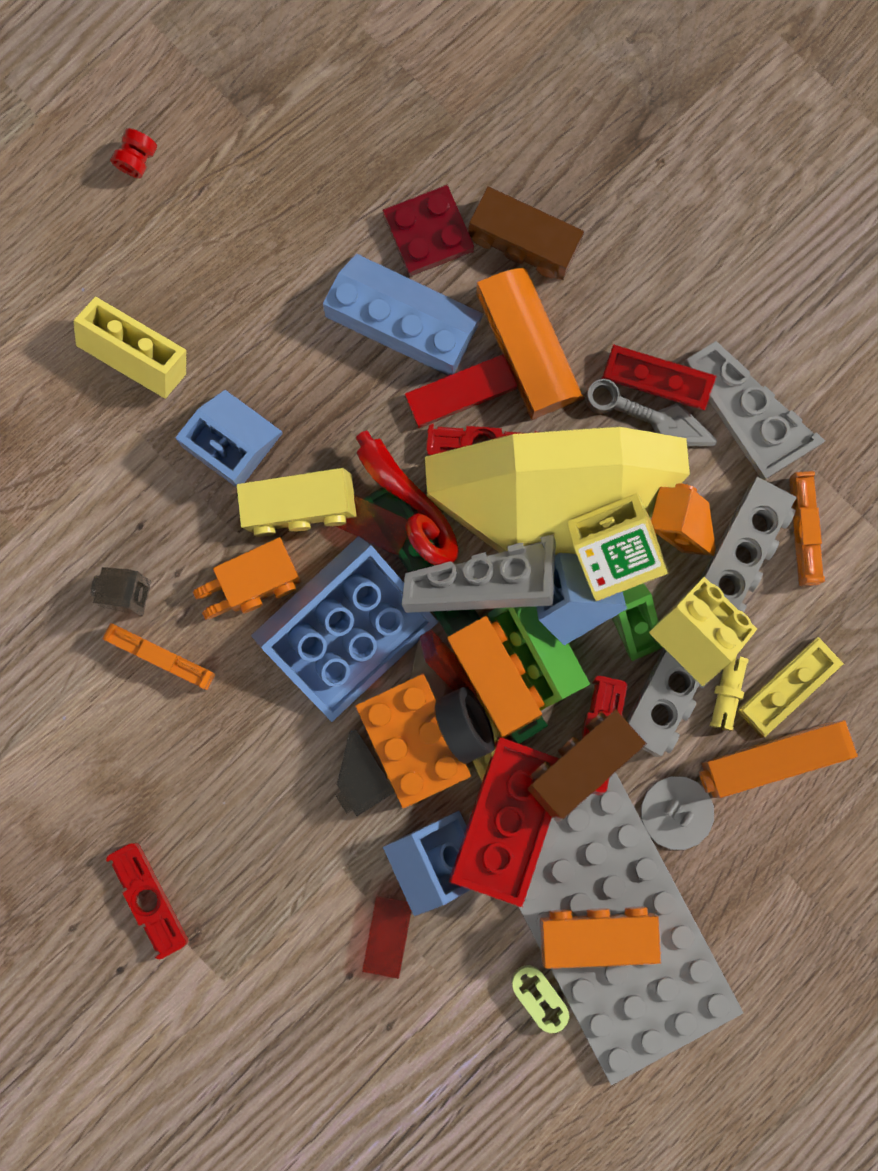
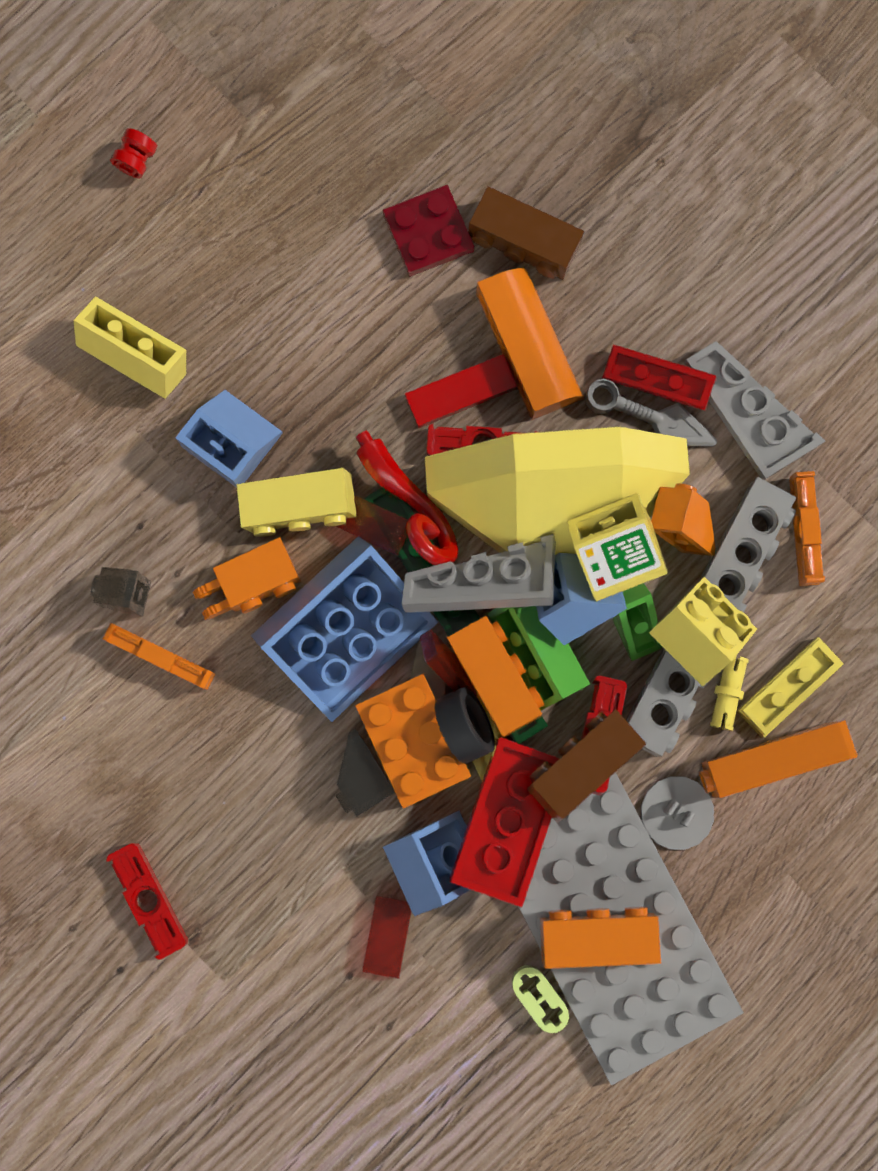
(401, 314): medium blue slope -> none

